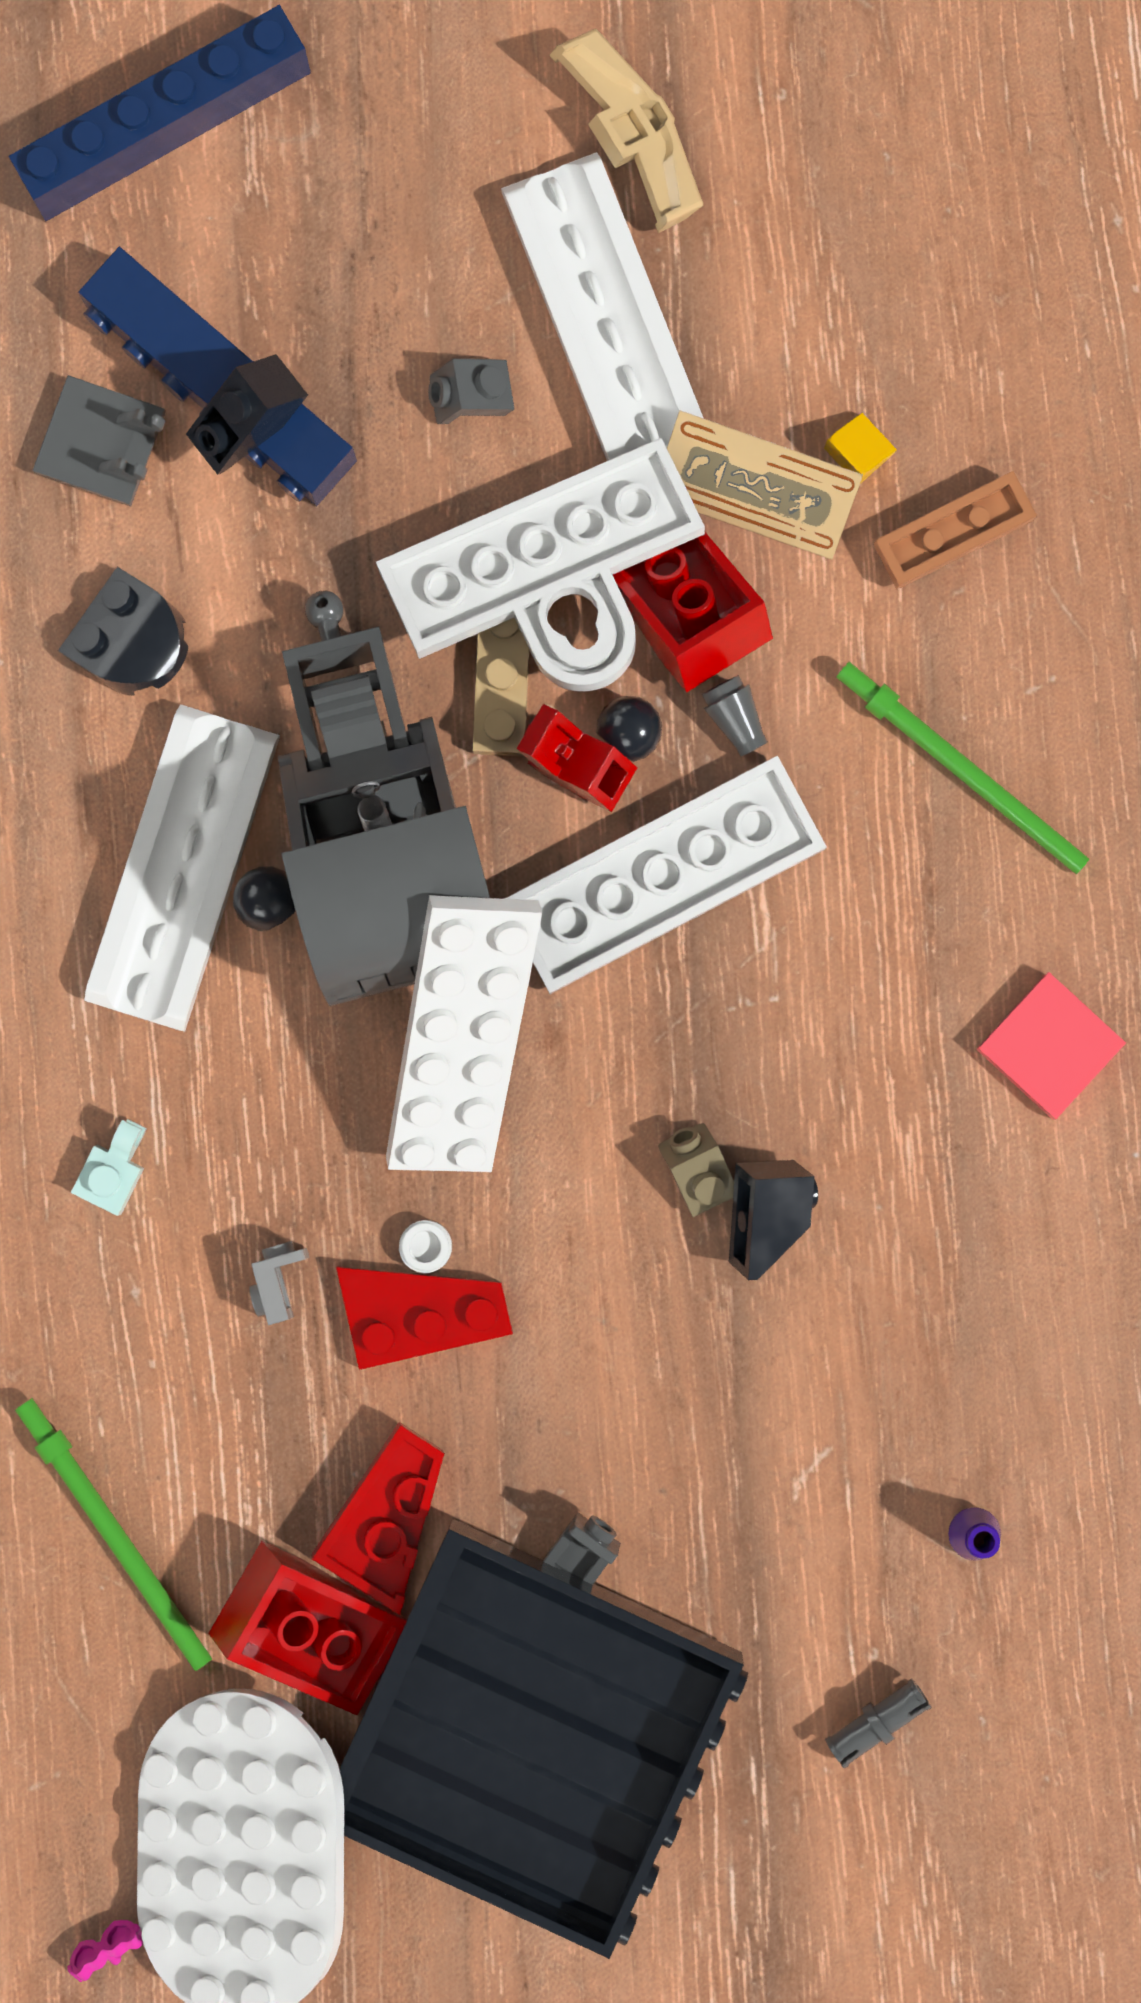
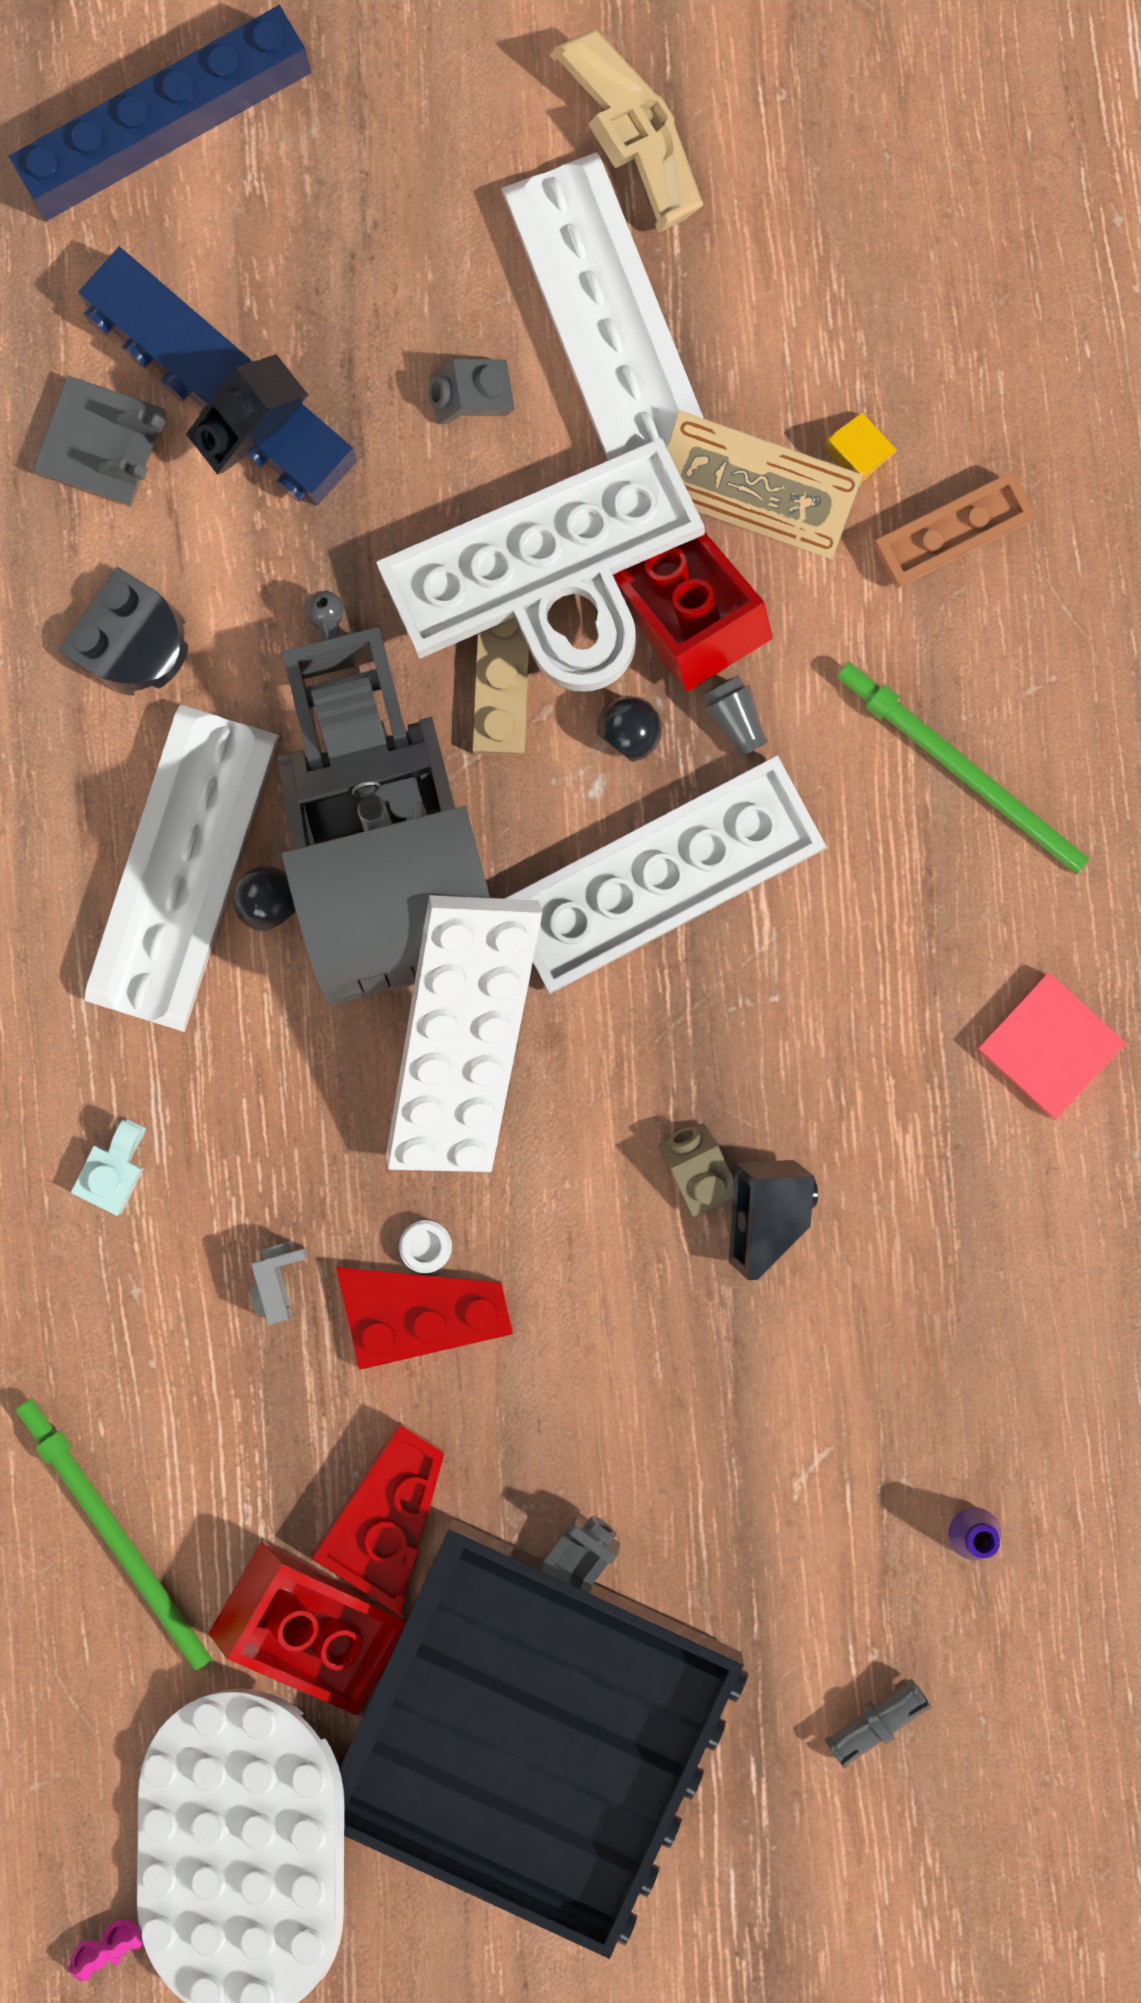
(576, 759): red brick -> none

